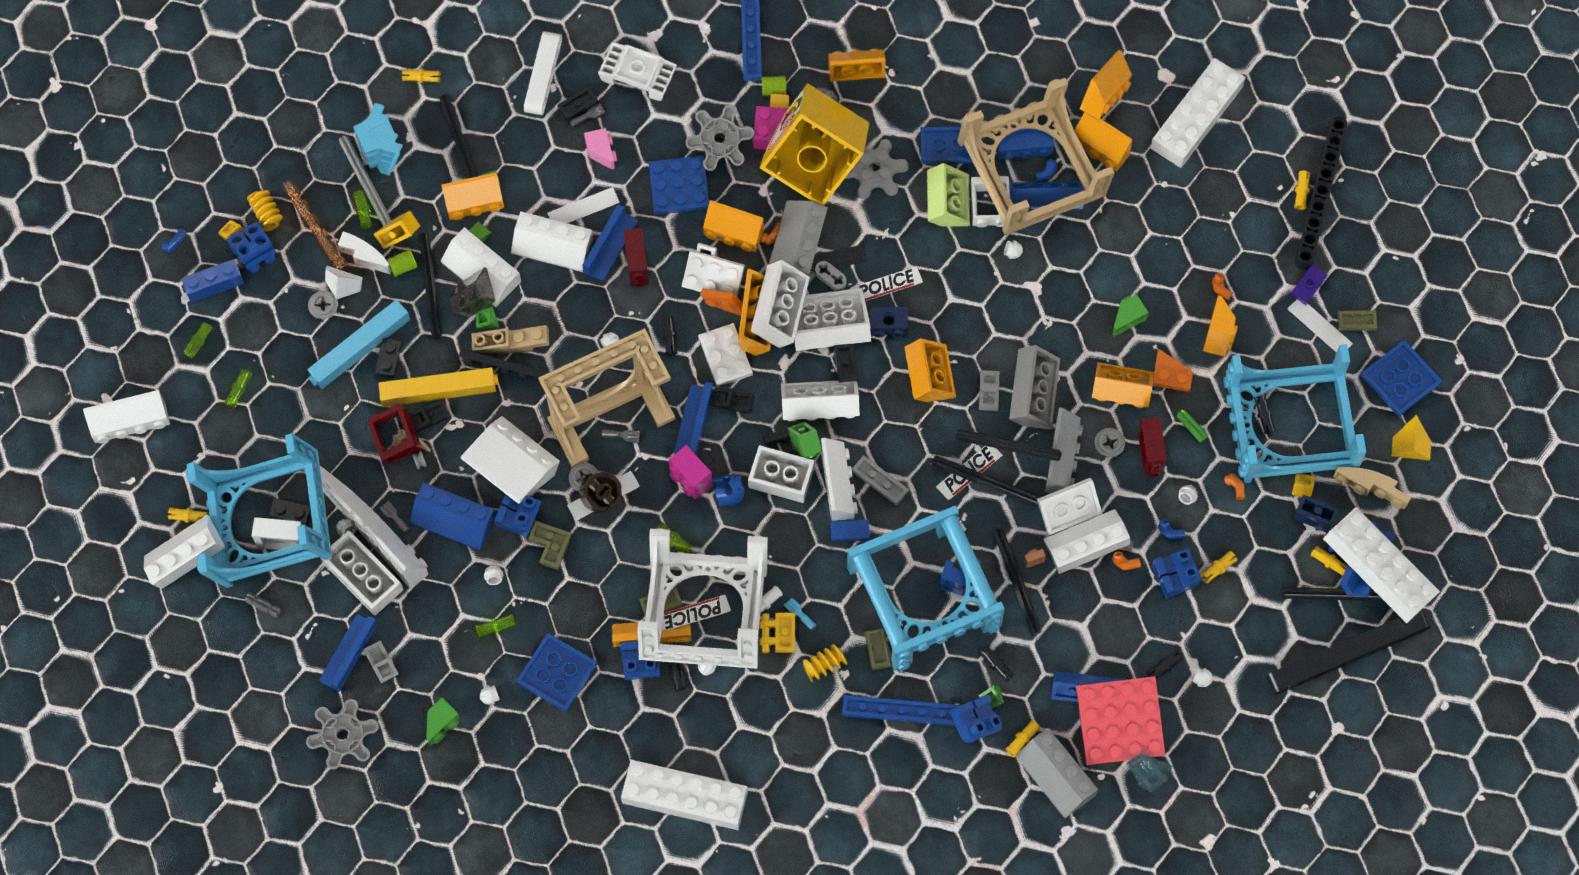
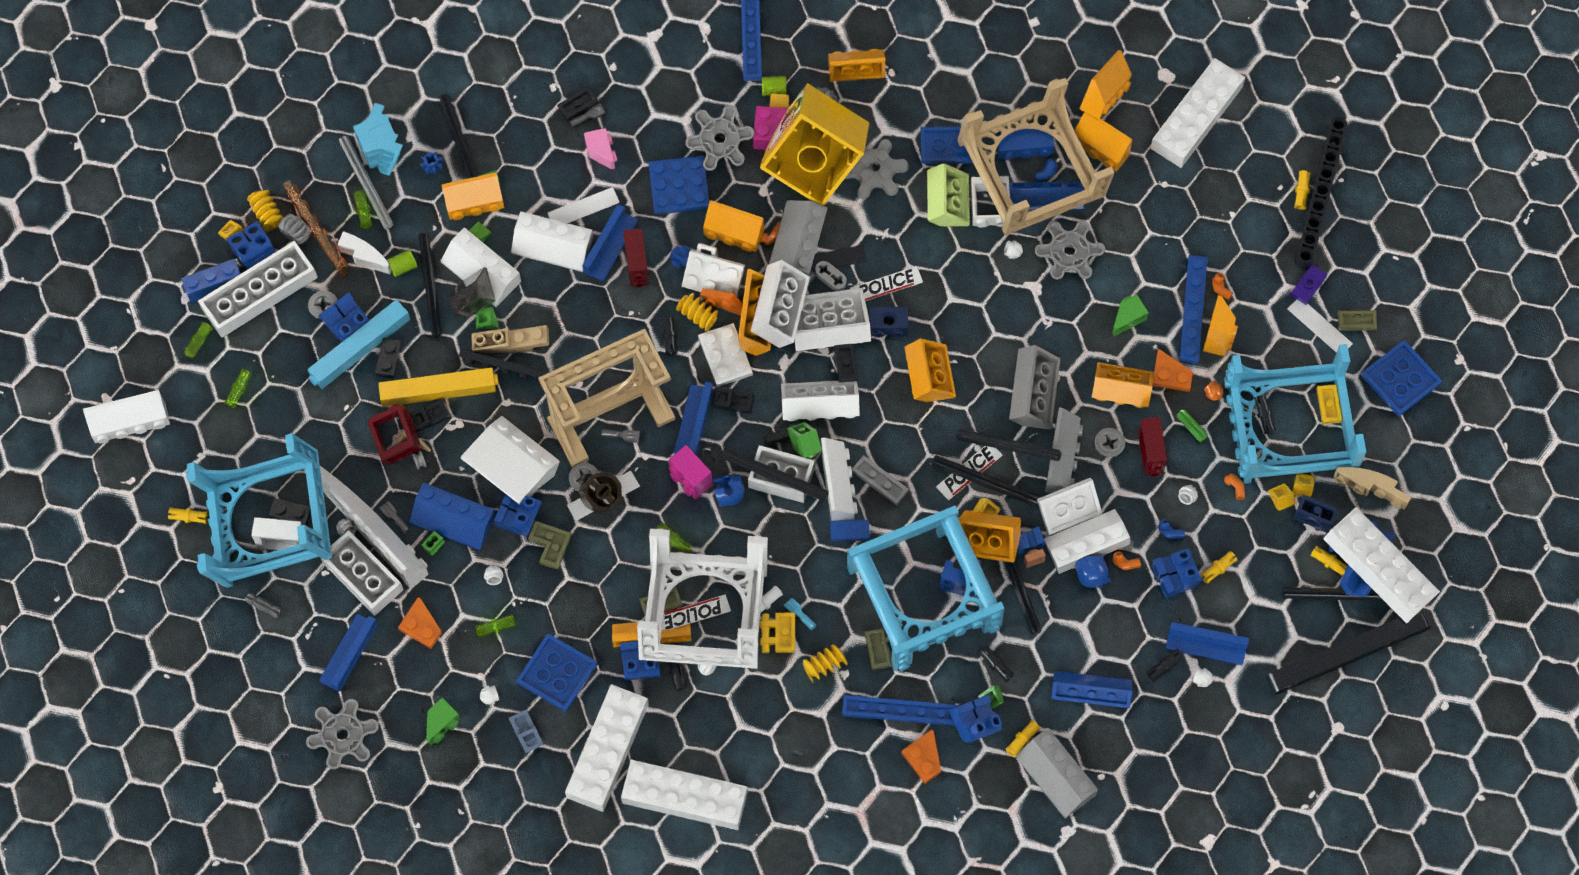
(170, 246): blue arm -> none
(181, 552): white slope -> none
(257, 289): none -> white brick
(294, 229): none -> light grey gear
(342, 282): white slope -> none
(353, 317): none -> blue hips
(380, 661): light grey slope -> none
(397, 230): yellow slope -> none
(420, 625): none -> orange wing
(421, 75): yellow pin -> none
(428, 163): none -> blue gear
(432, 550): none -> bright green piece
(525, 731): none -> sand blue slope
(542, 73): white beam -> none
(607, 748): none -> white brick
(608, 339): white plate -> none
(637, 69): white plate -> none
(680, 256): none -> blue gear
(697, 312): none -> yellow piece
(774, 474): none -> black axle
(923, 757): none -> orange wing
(986, 506): none -> yellow slope
(989, 390): light grey slope -> none
(992, 535): none -> light orange slope
(1030, 541): none -> blue leg
(1075, 239): none -> light grey plate
(1092, 571): none -> blue helmet
(1120, 720): coral plate -> none
(1149, 771): clear light blue slope -> none
(1193, 309): none -> blue plate
(1207, 643): none -> blue panel
(1214, 391): none -> orange plate
(1282, 496): none -> yellow slope
(1329, 404): none -> yellow plate
(1412, 441): yellow slope -> none

